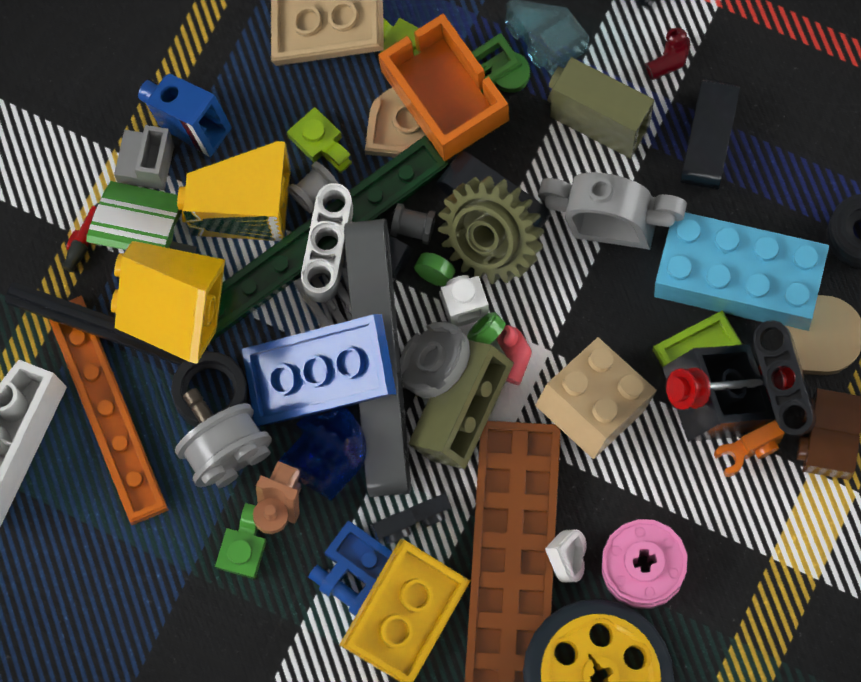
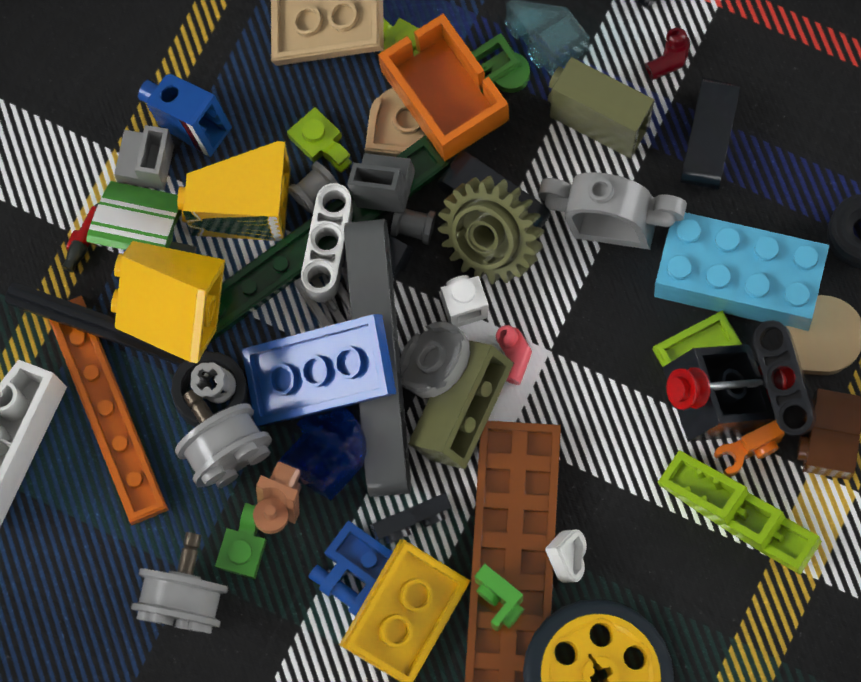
(180, 594): none -> light grey wheel
(202, 386): none -> light grey bush
(381, 182): none -> dark grey piece
(434, 269): bright green tile -> none
(486, 328): bright green tile -> none
(496, 589): none -> bright green bracket
(595, 397): tan brick -> none
(659, 545): bright pink wheel -> none
(739, 512): none -> lime slope

